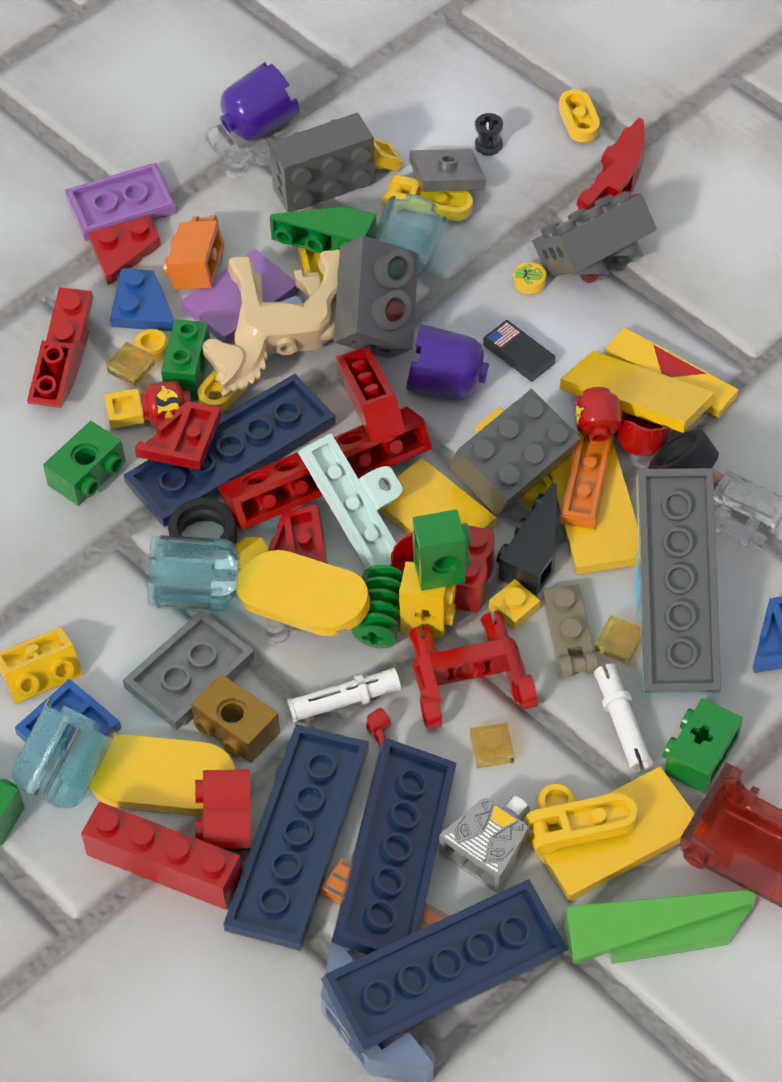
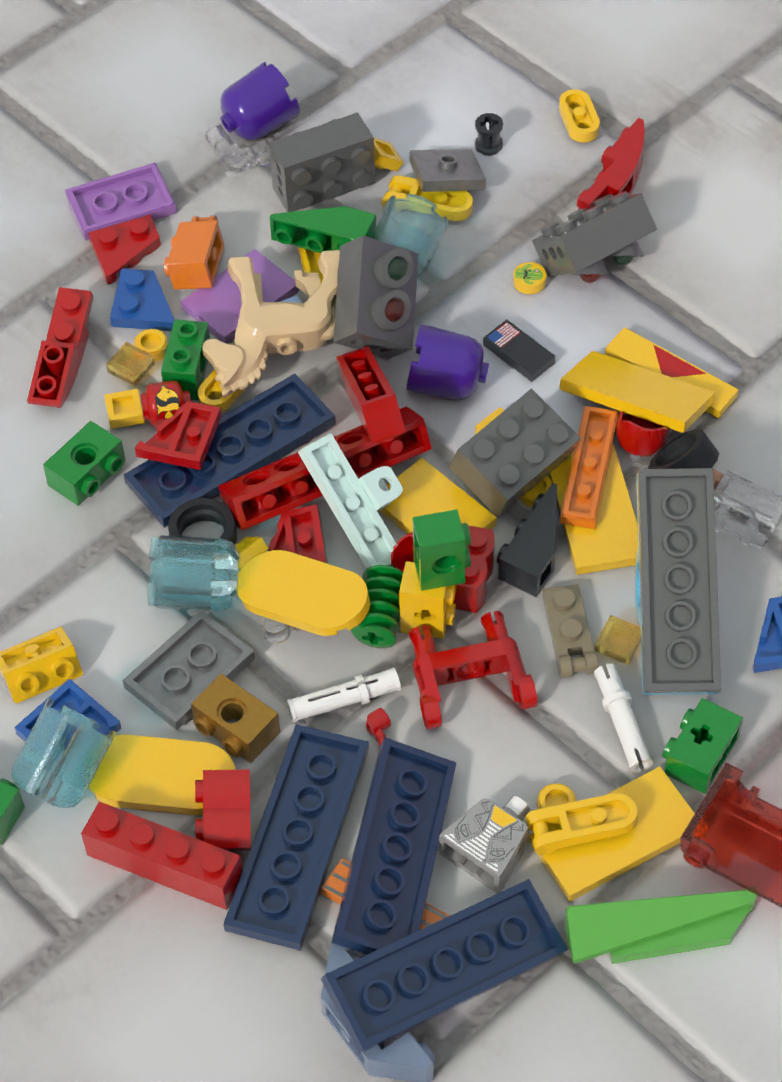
(491, 745): clear yellow plate -> none
(515, 604): yellow plate -> none
(598, 414): red head -> none

